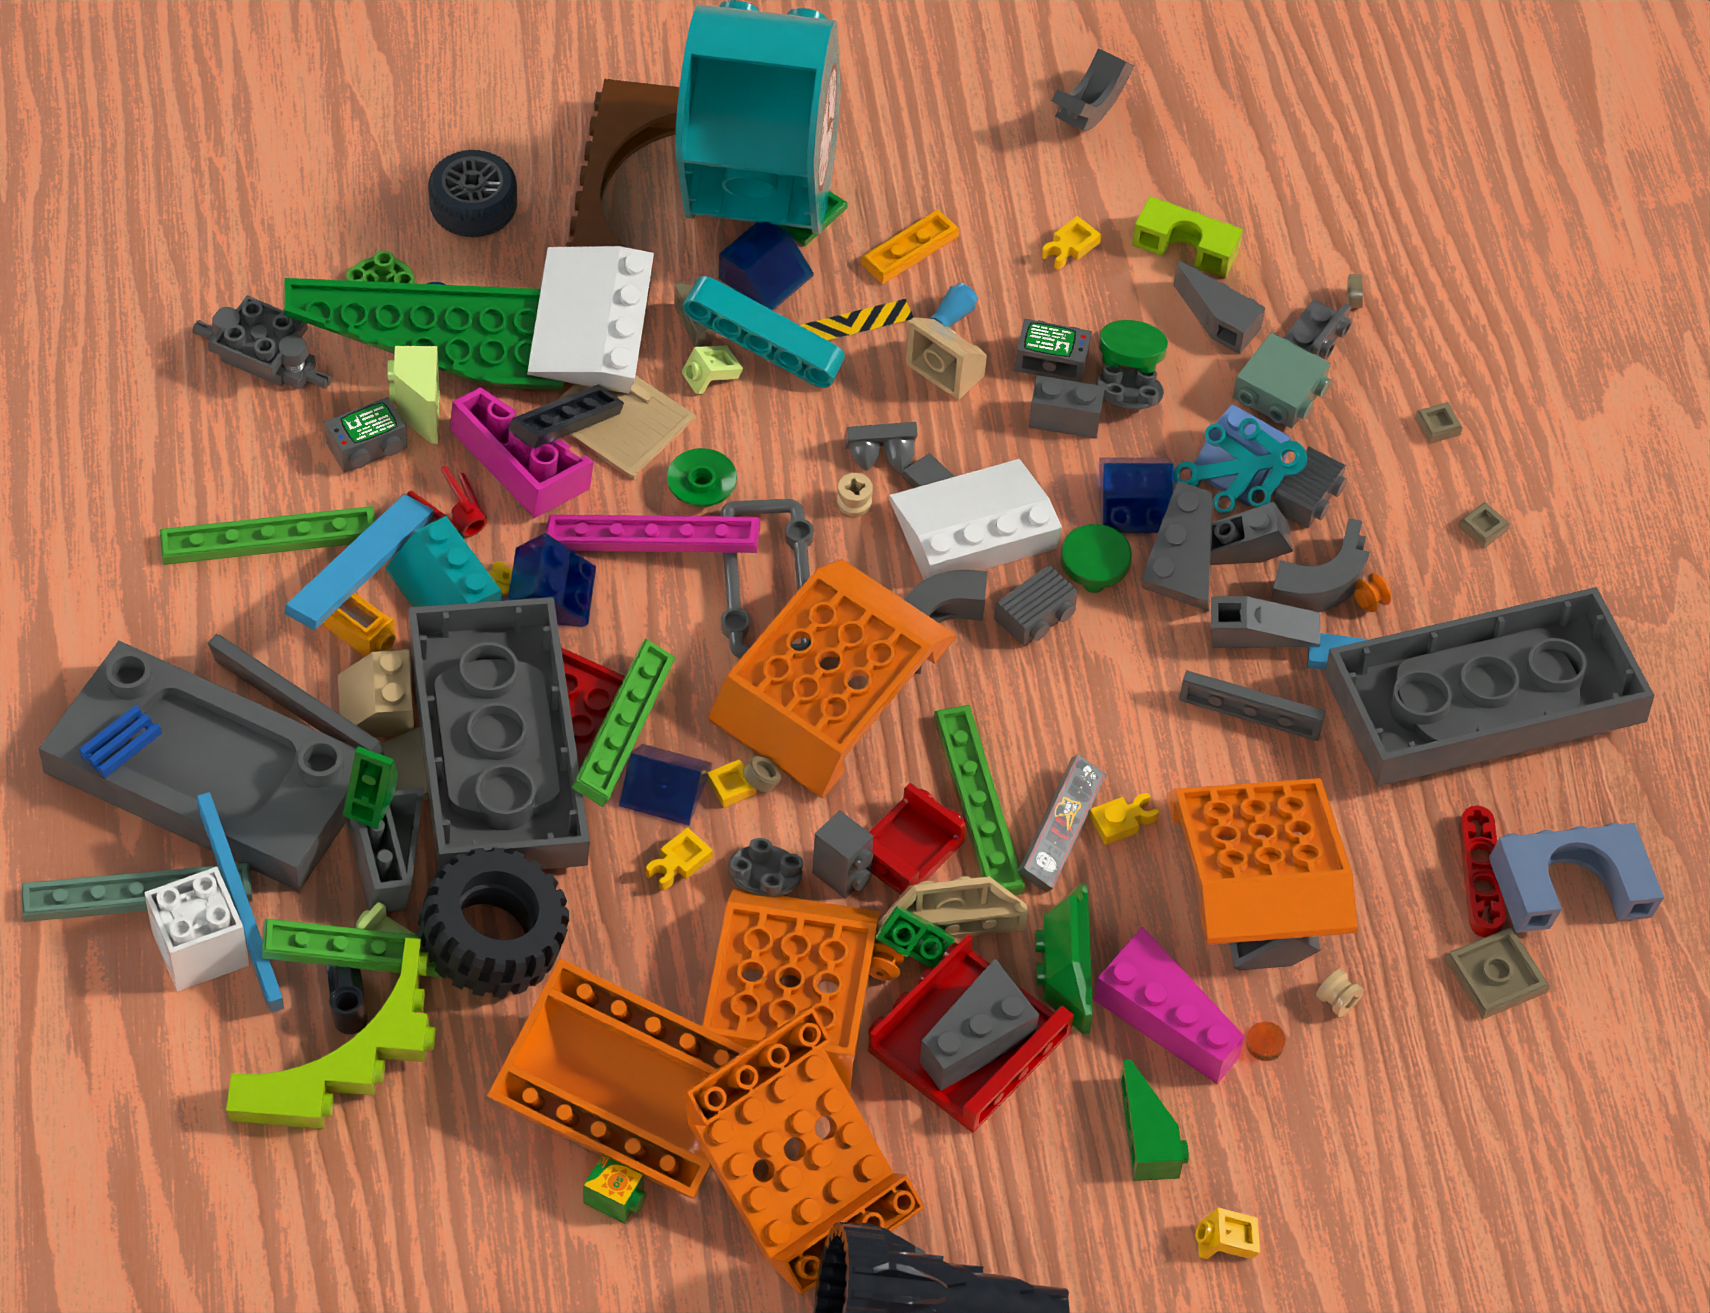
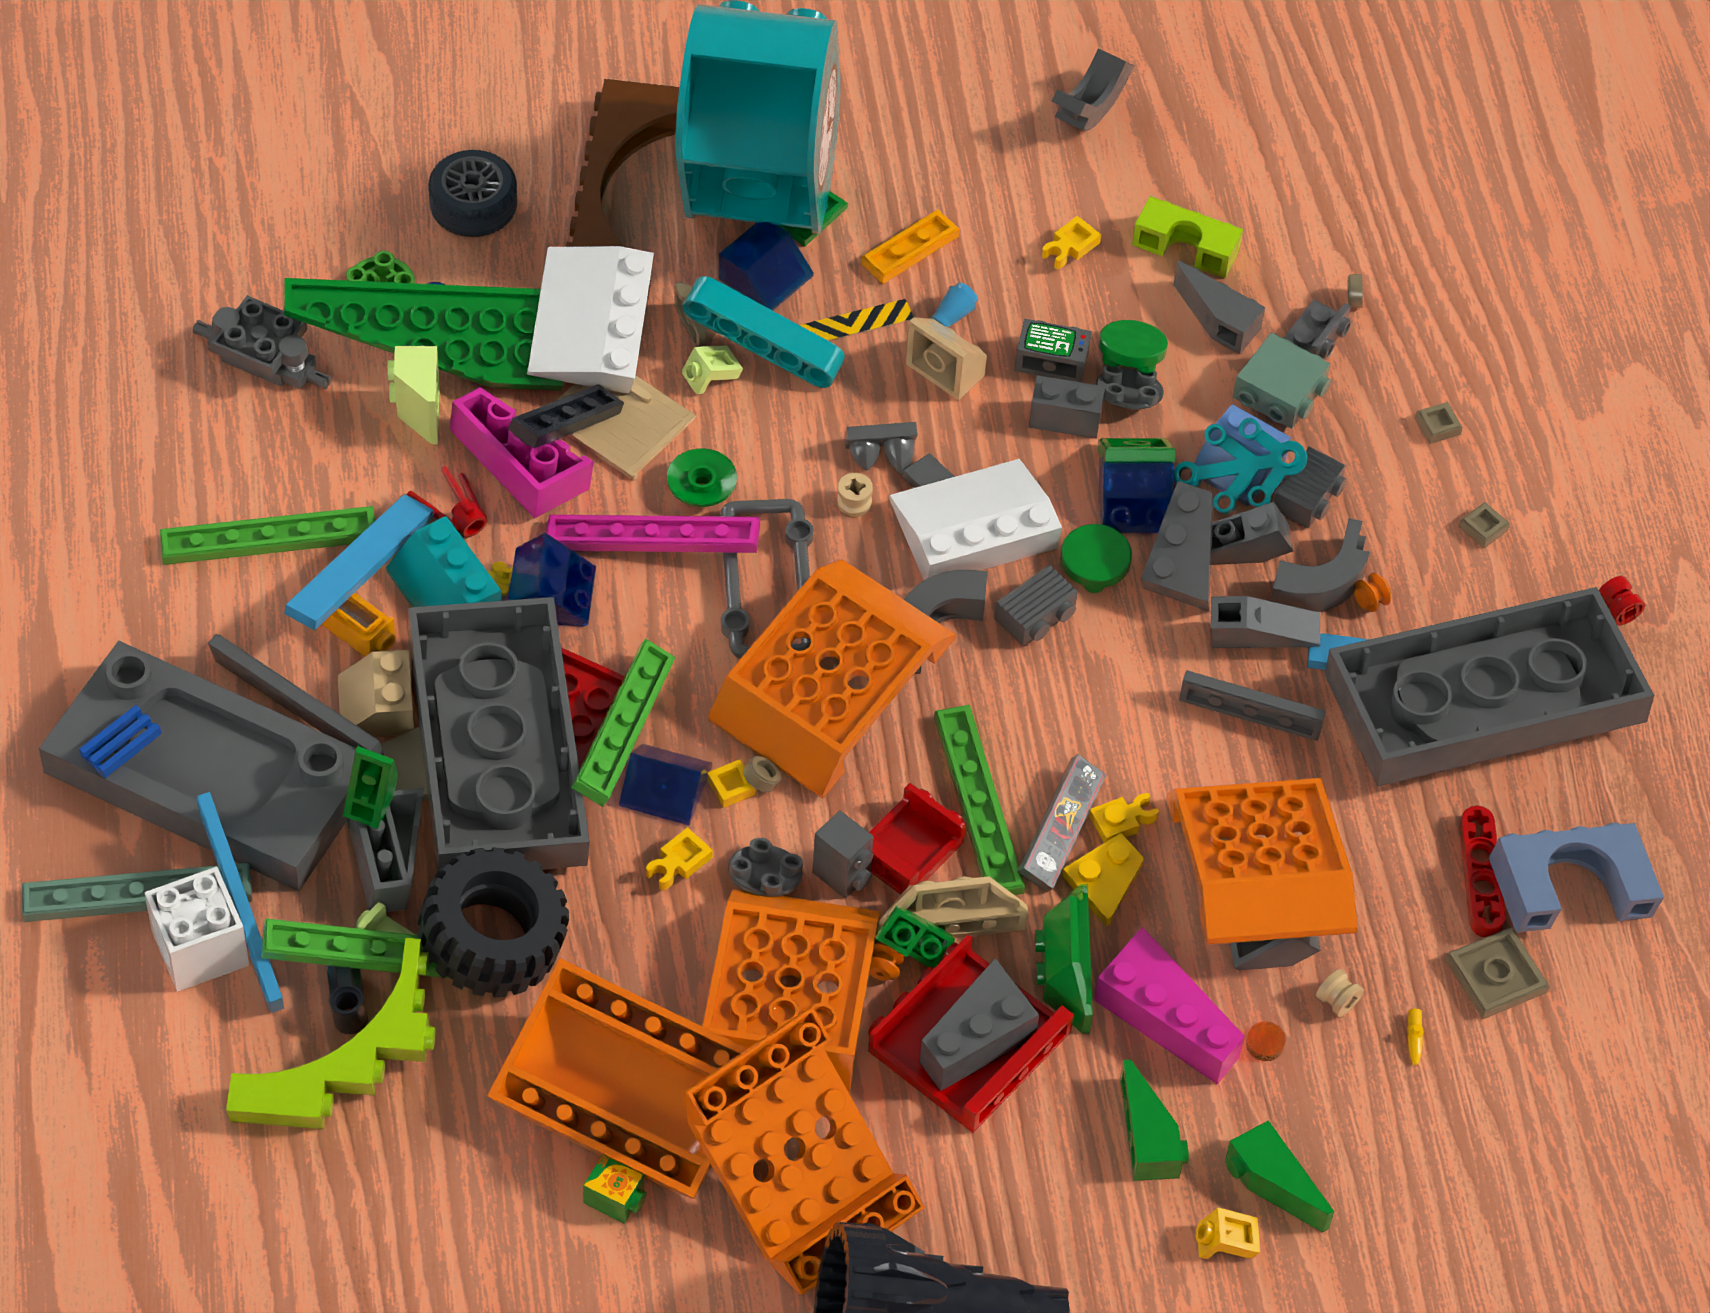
(365, 434): dark grey brick -> none
(1108, 875): none -> yellow wing
(1136, 450): none -> green tile
(1275, 1174): none -> green slope
(1415, 1034): none -> yellow helmet
(1621, 601): none -> red wheel

